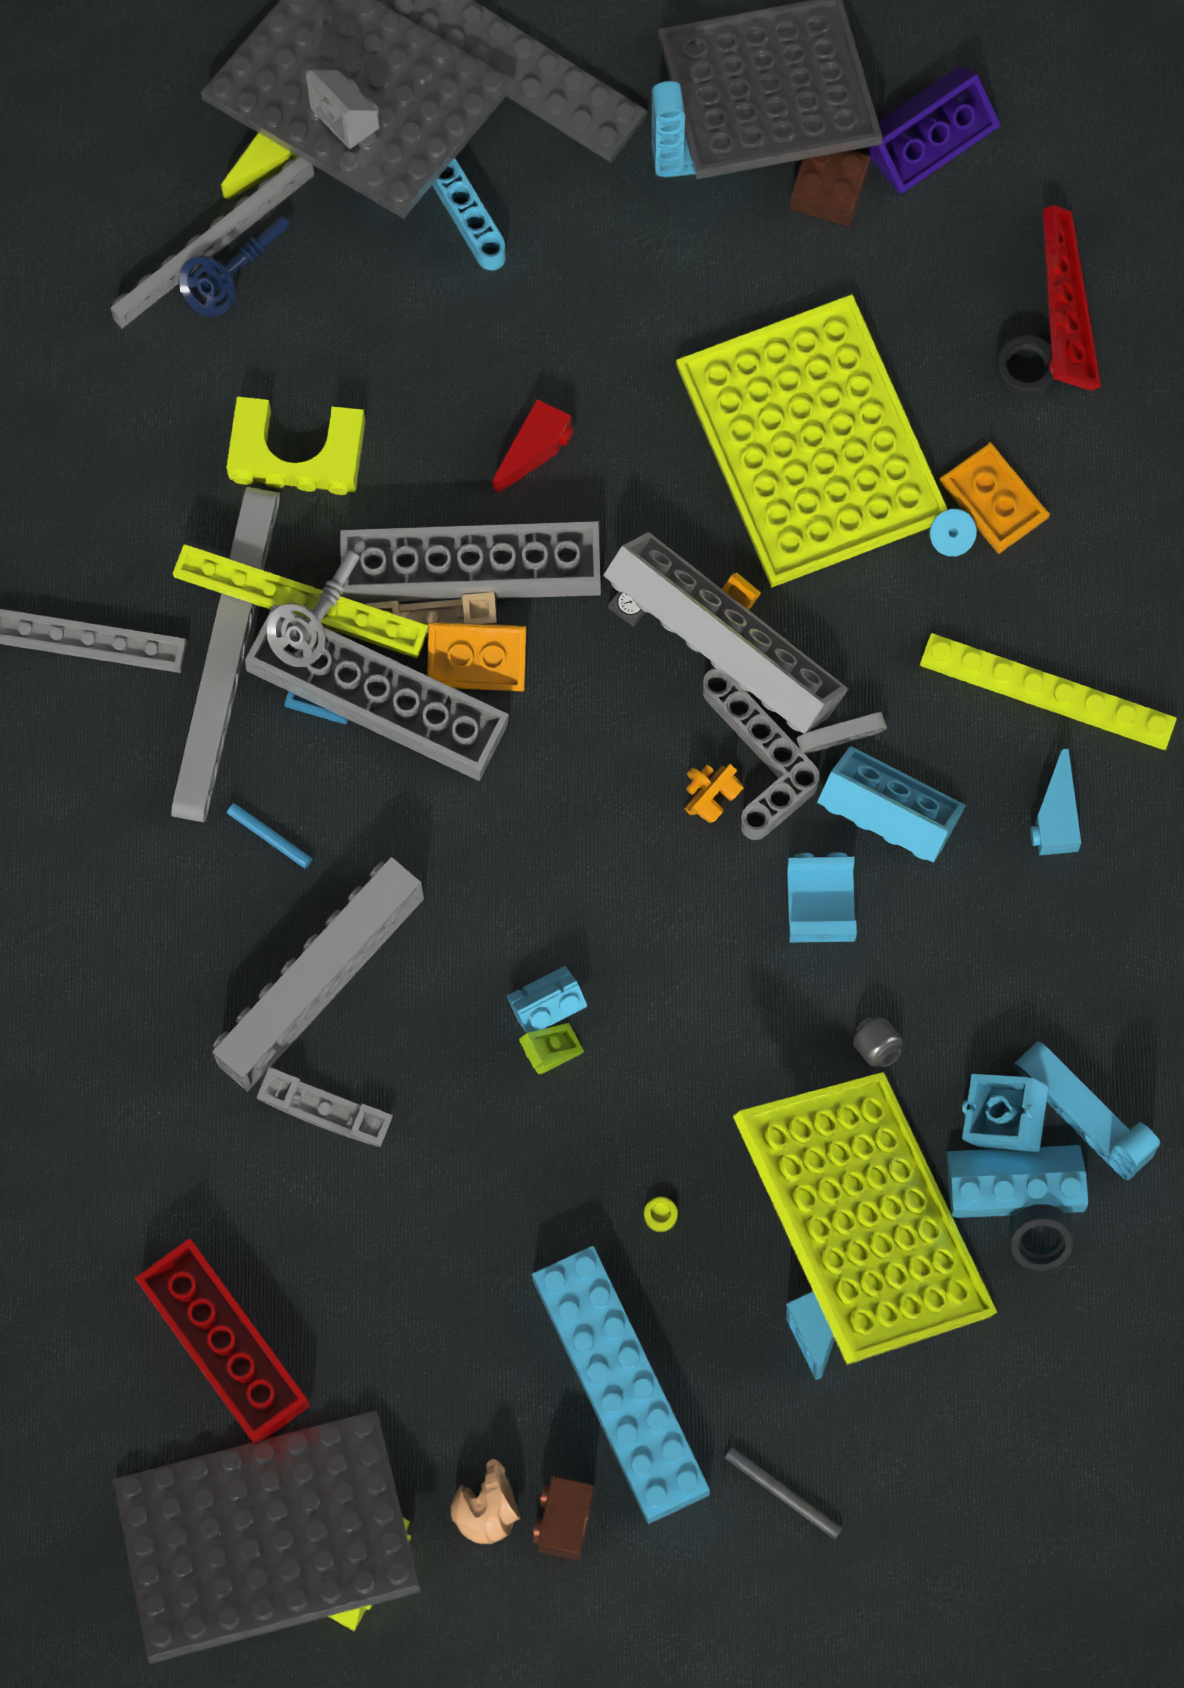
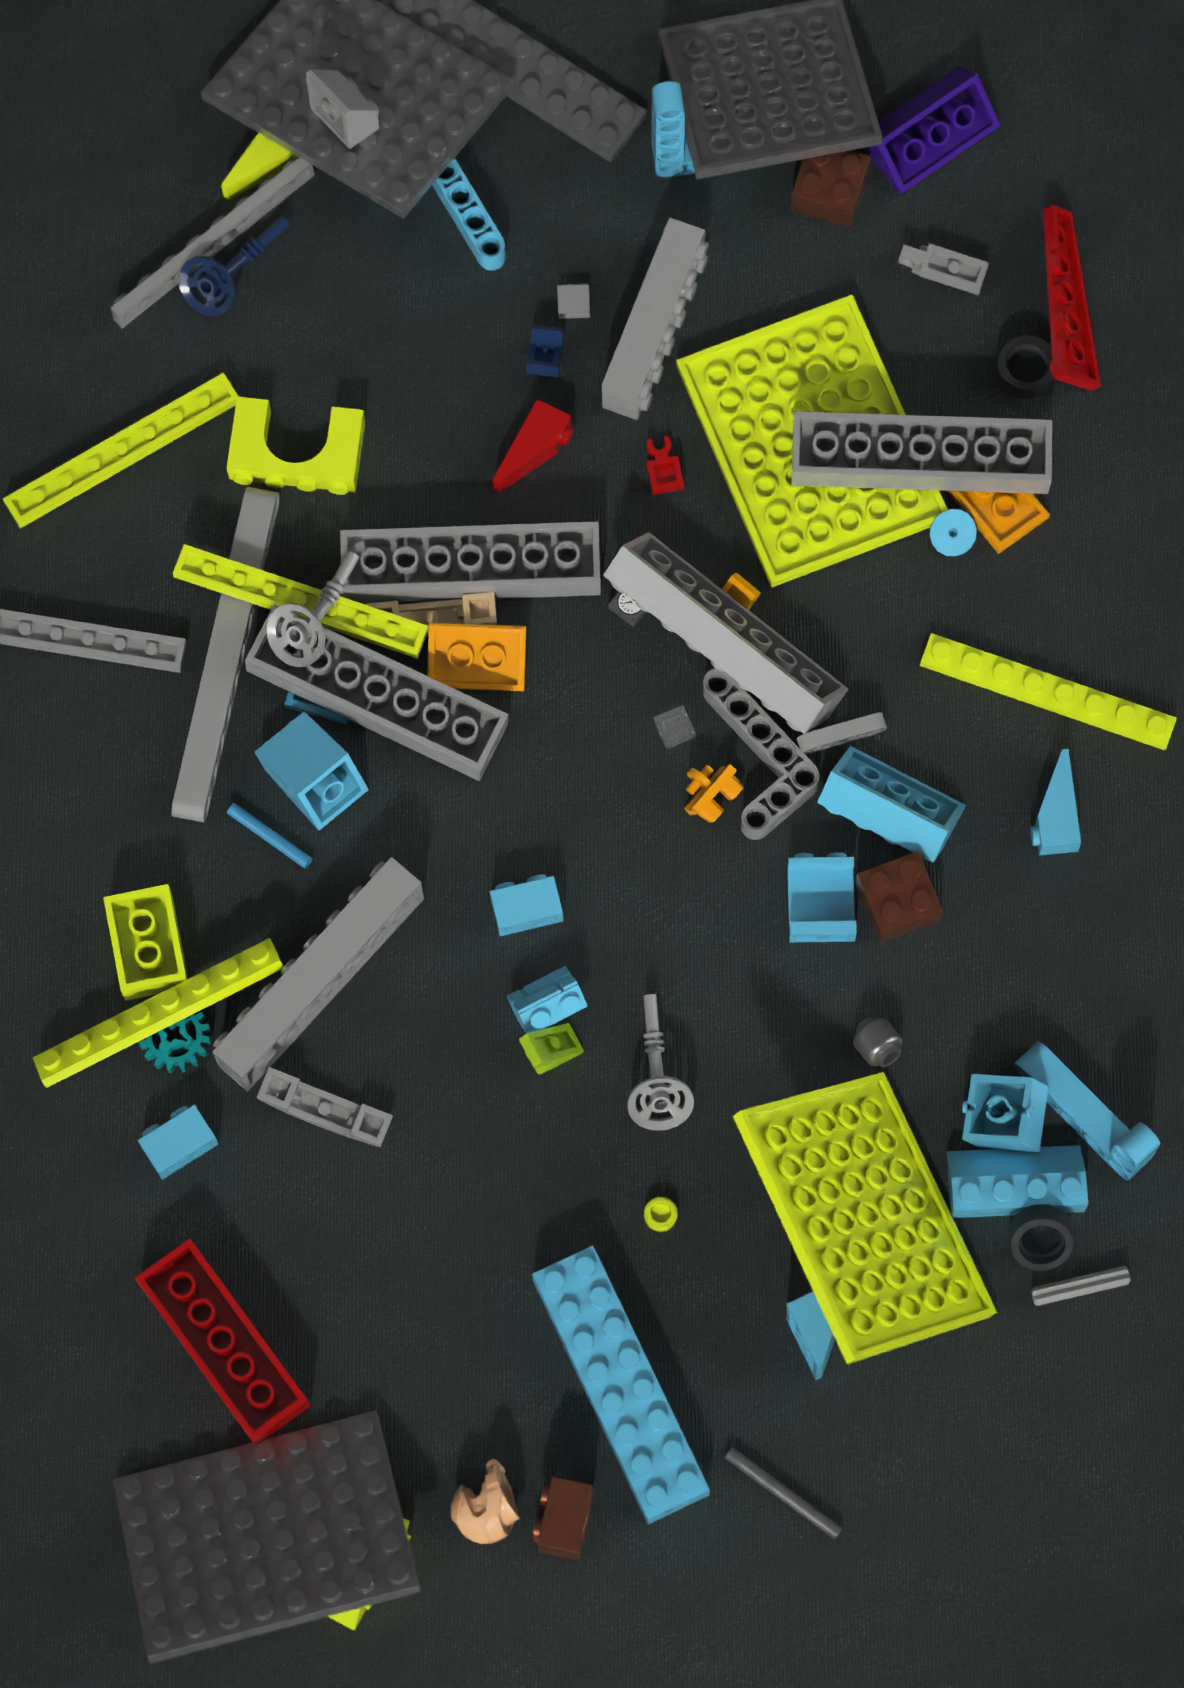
(121, 450): none -> neon yellow plate
(145, 941): none -> neon yellow brick
(158, 1012): none -> neon yellow plate
(168, 1049): none -> teal gear
(177, 1141): none -> medium azure brick
(312, 770): none -> medium azure slope
(526, 904): none -> medium azure brick
(545, 351): none -> dark blue bracket
(573, 301): none -> light grey tile
(654, 319): none -> light grey brick
(659, 1092): none -> light grey dish
(663, 471): none -> red plate
(674, 727): none -> clear tile
(898, 897): none -> copper brick
(922, 452): none -> light grey brick
(945, 266): none -> light grey hinge
(1080, 1285): none -> light grey axle

